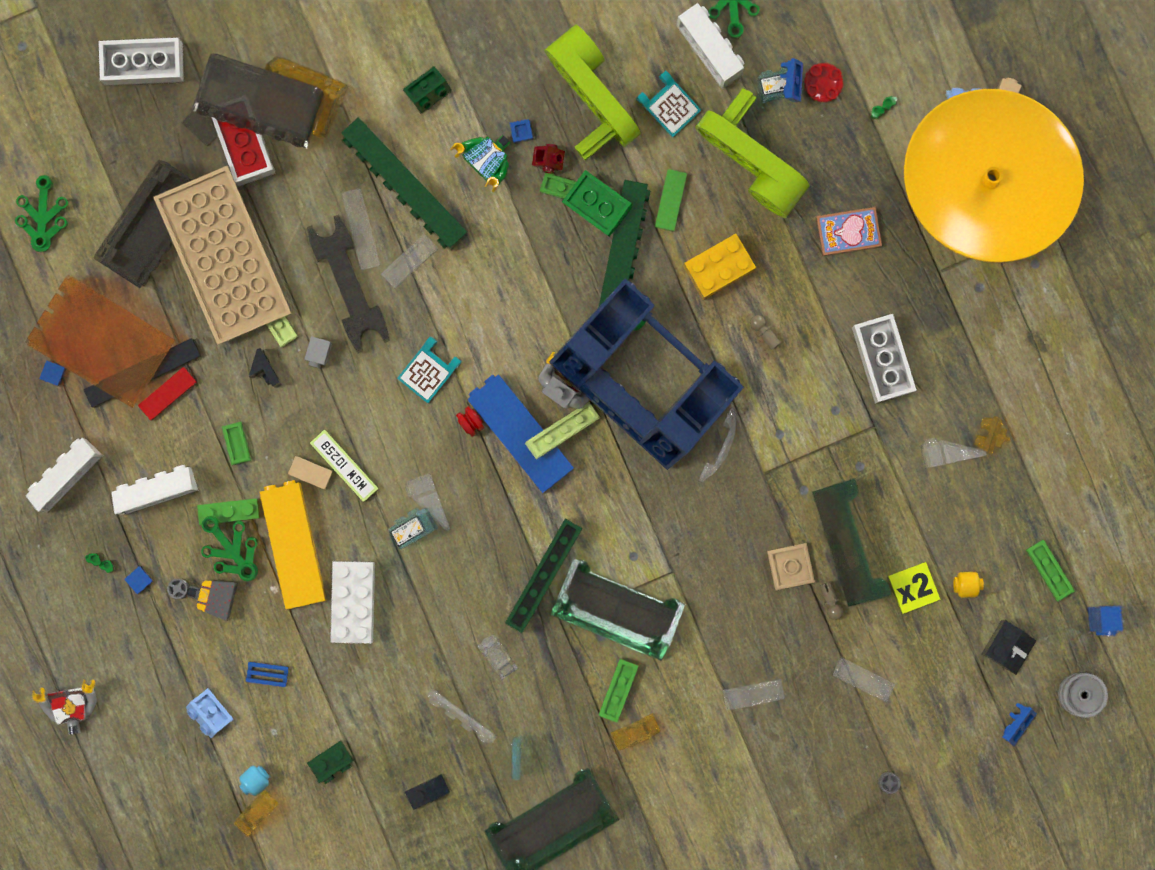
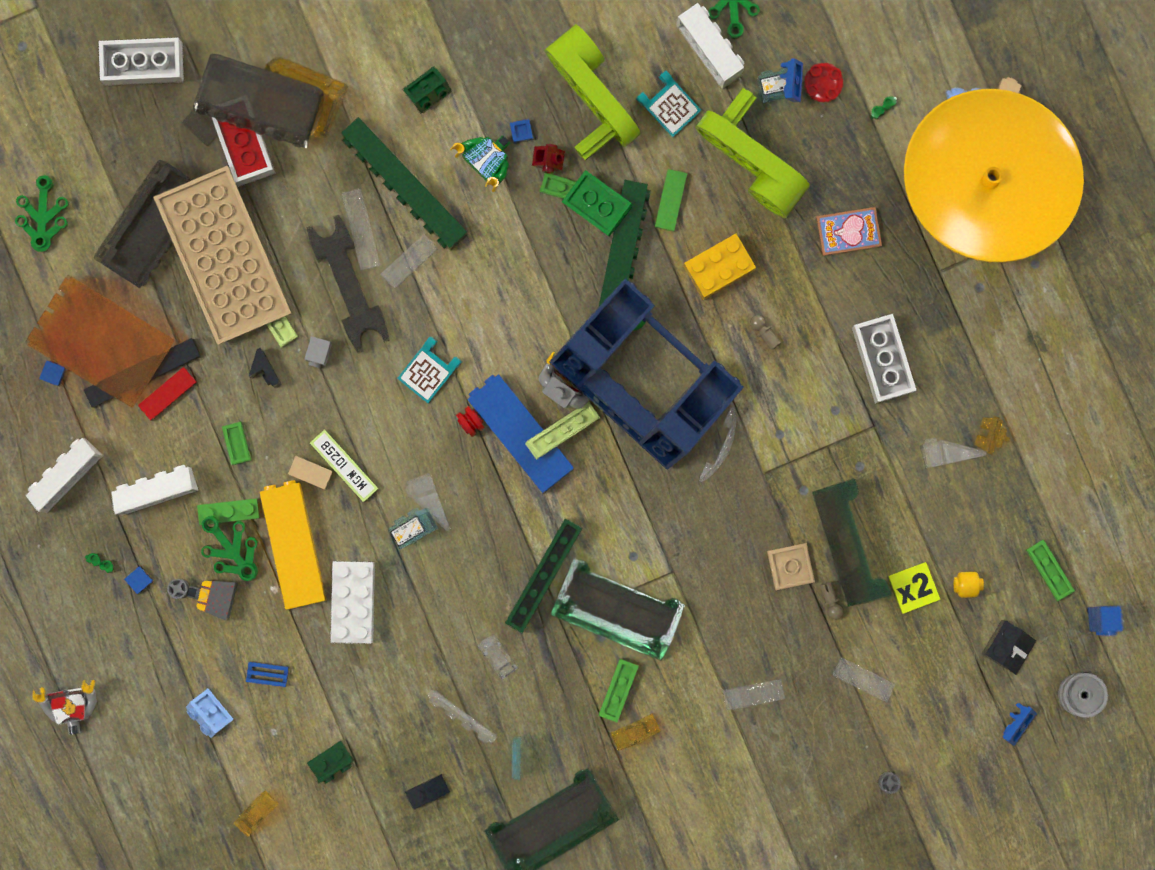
(254, 780): medium azure head -> none

